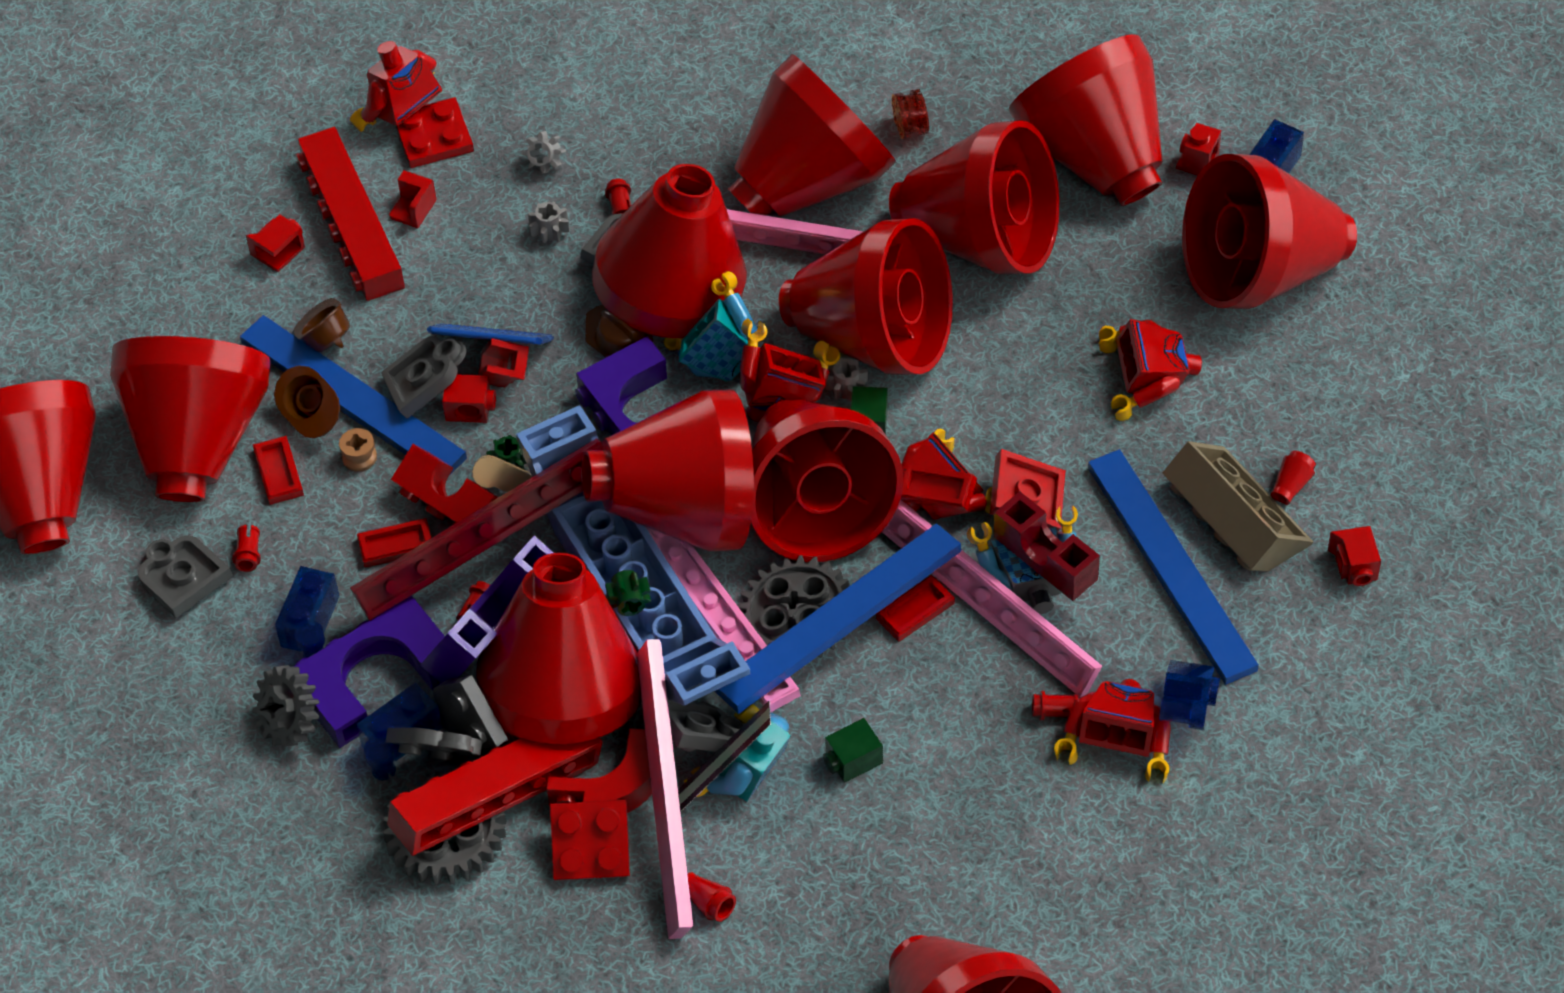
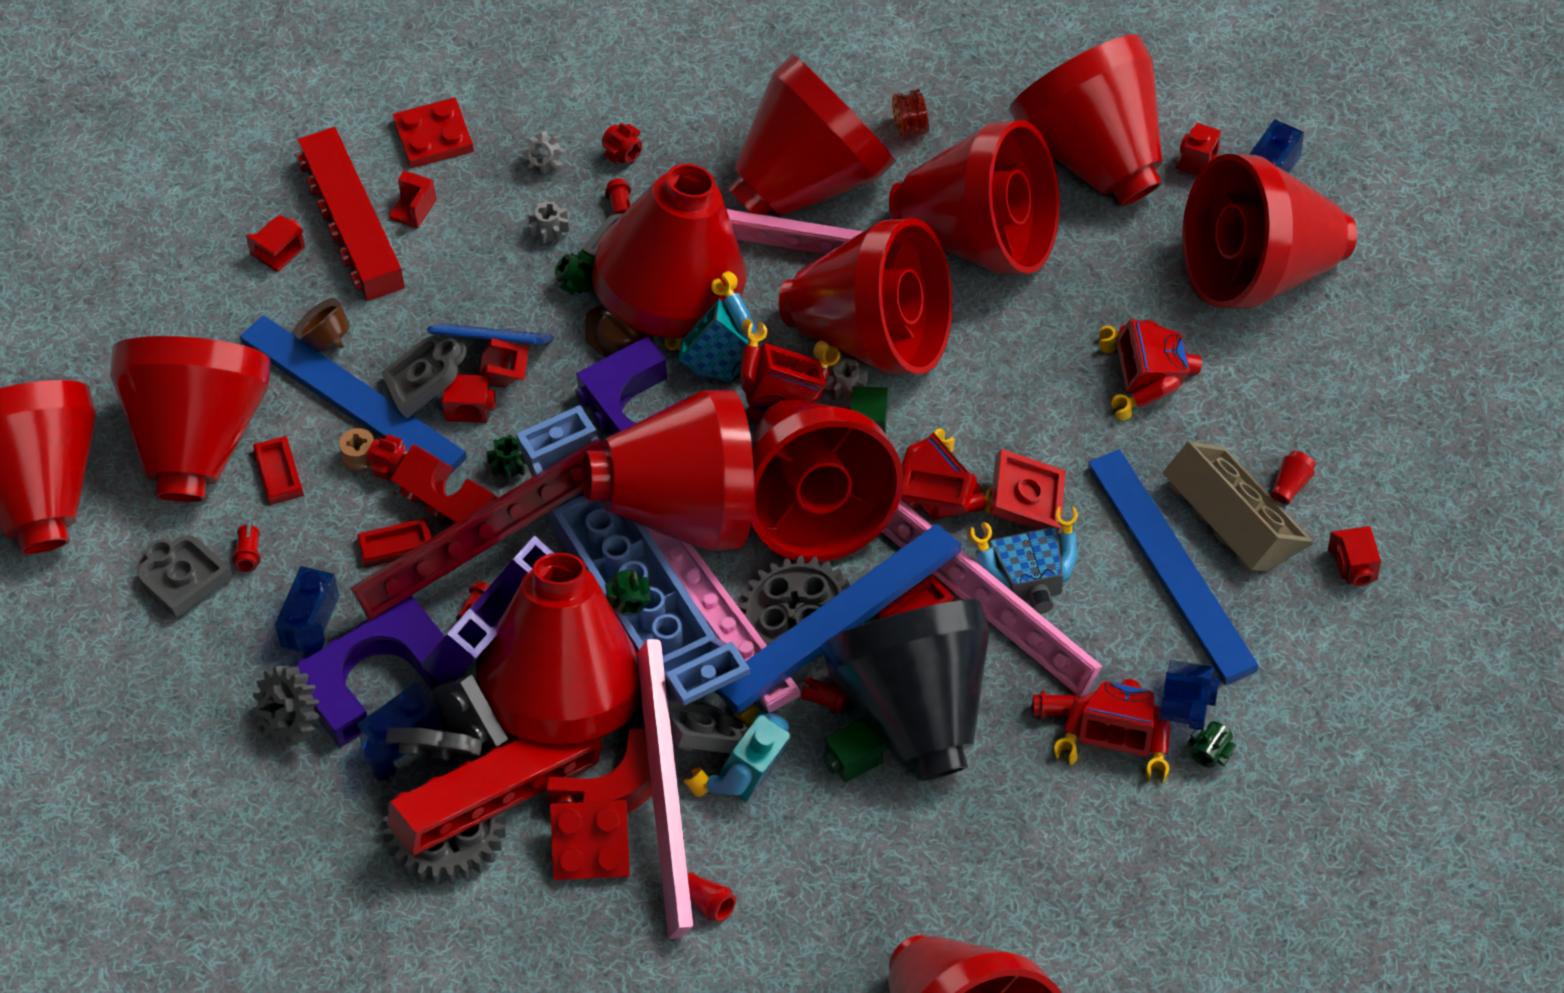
(307, 401): reddish brown piece -> none
(386, 456): none -> red gear
(397, 86): red torso -> none
(497, 473): tan leg -> none
(575, 273): none -> dark green gear
(622, 143): none -> red gear
(724, 756): sticker -> none
(825, 695): none -> red pin
(917, 681): none -> black cone
(1024, 531): dark red arch -> none
(1212, 745): none -> dark green gear

